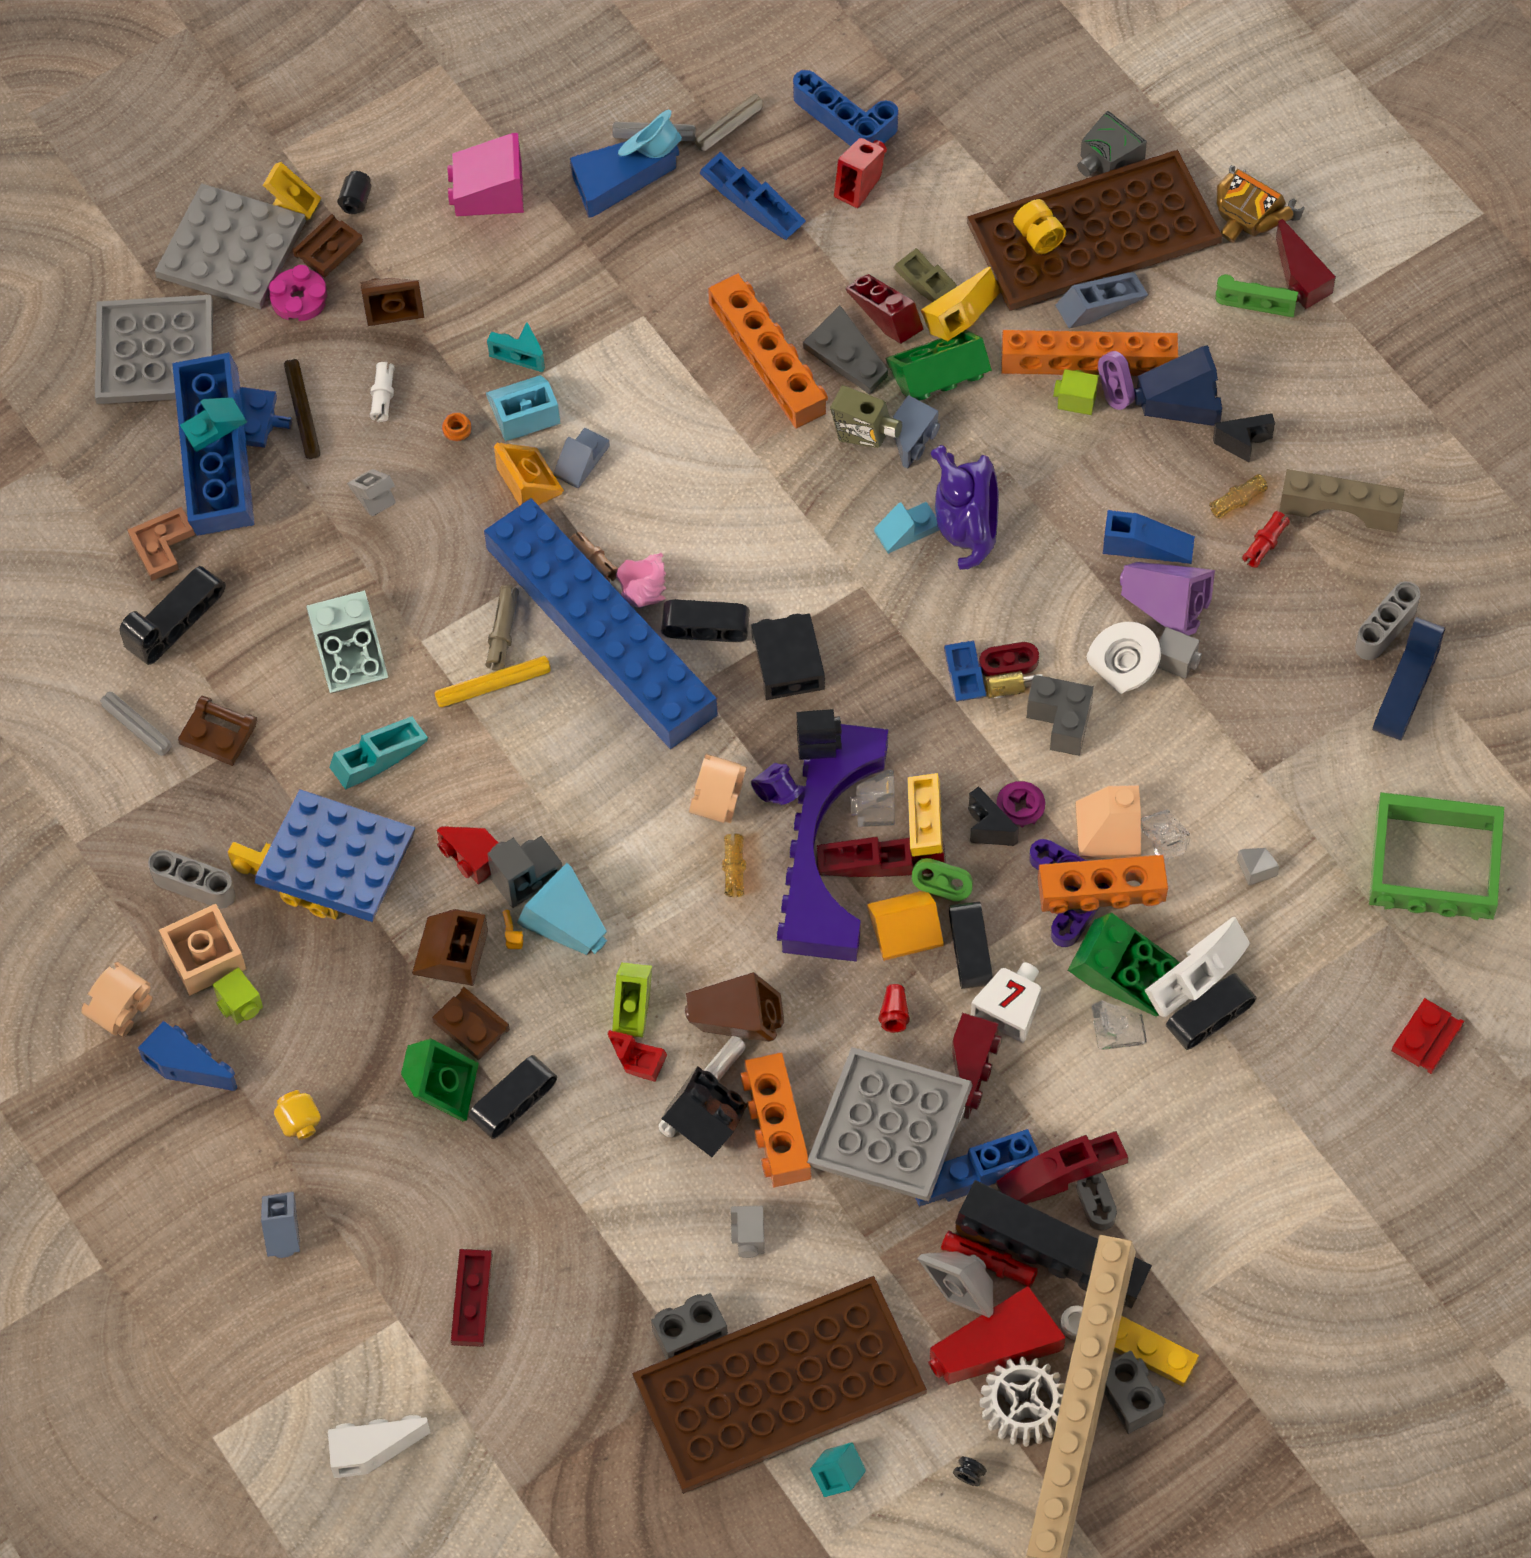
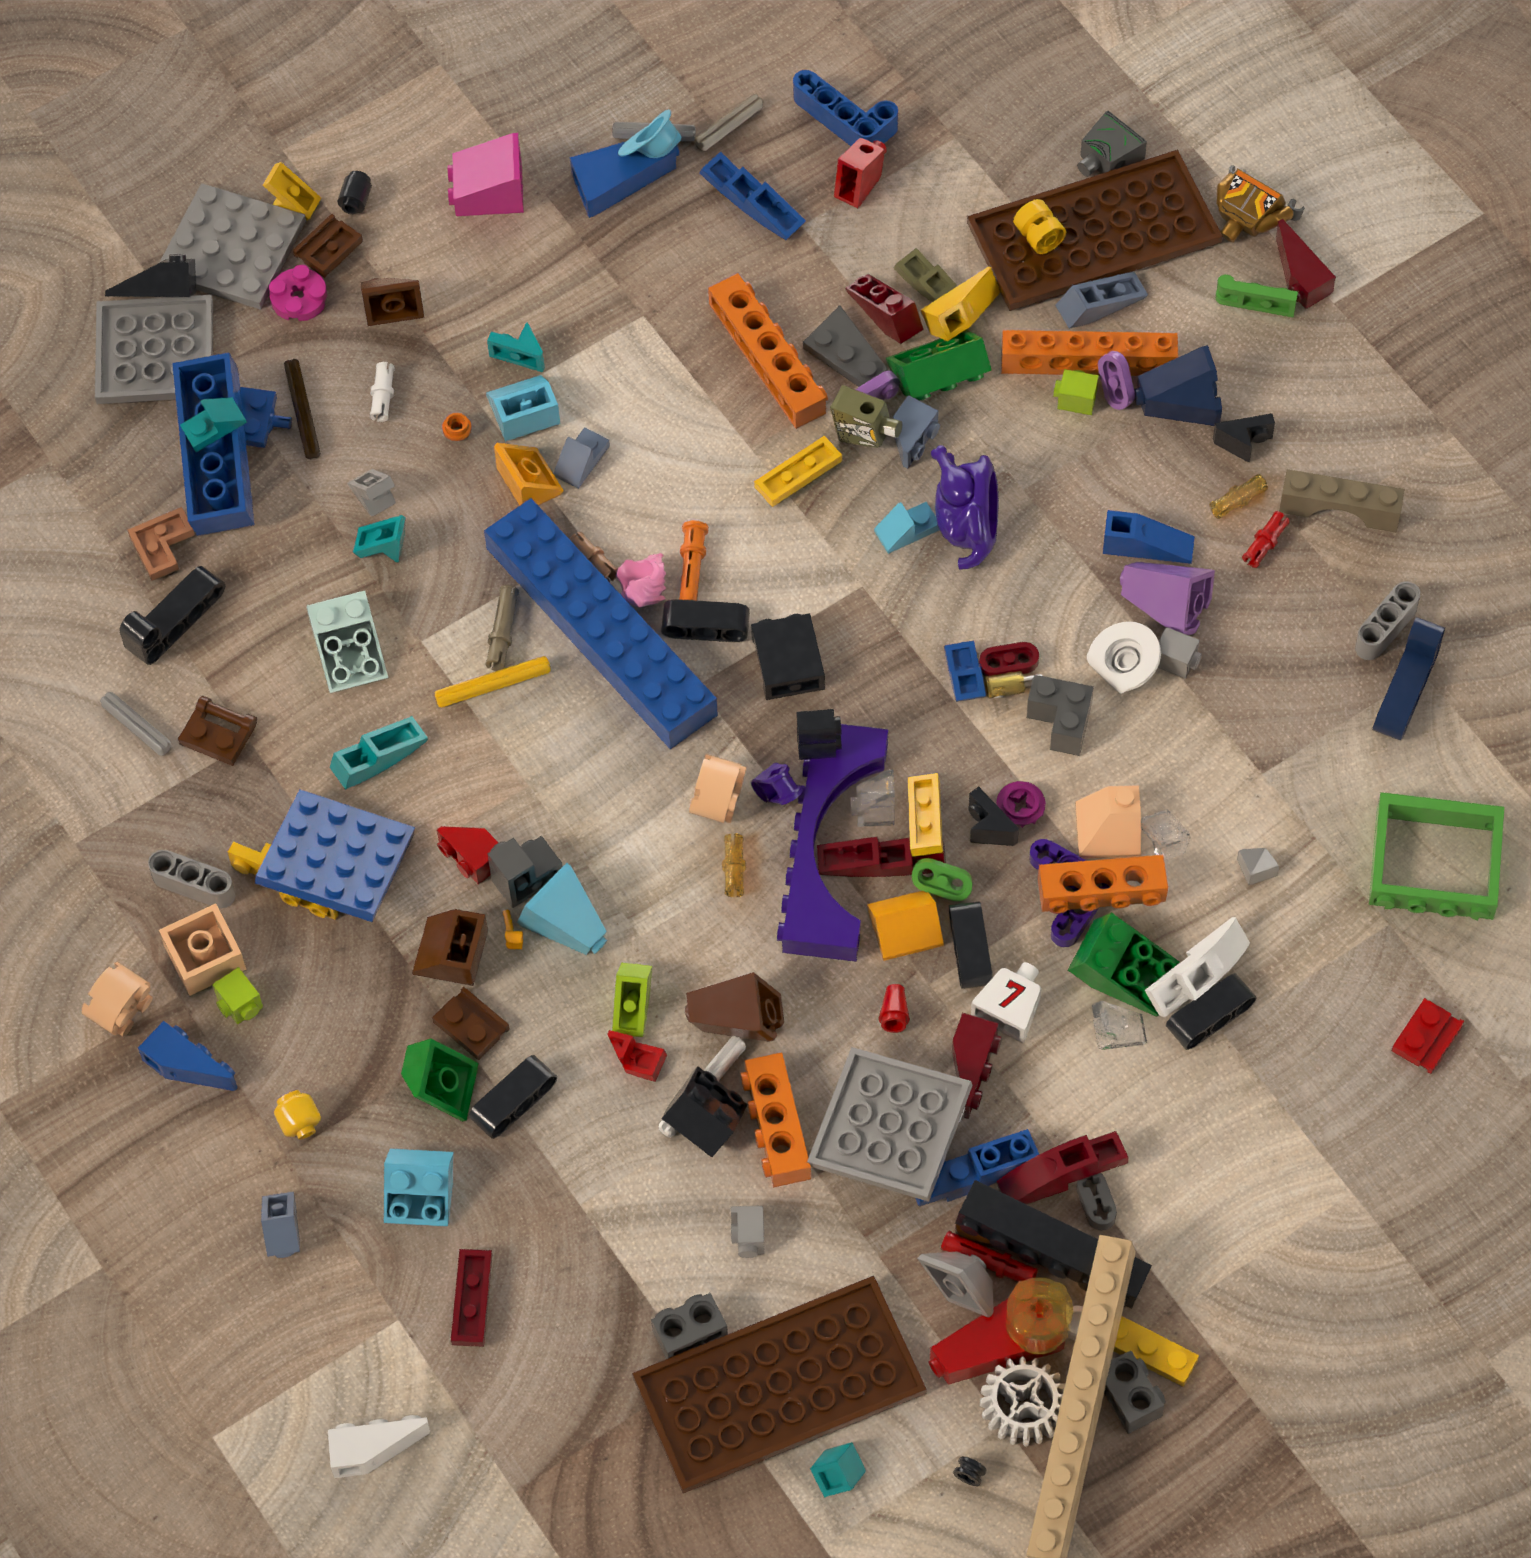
(166, 279): none -> black slope
(382, 536): none -> teal slope
(418, 1187): none -> medium azure slope
(692, 552): none -> orange pin
(798, 471): none -> yellow plate
(882, 386): none -> medium lavender plate
(1034, 1298): none -> clear yellow brick

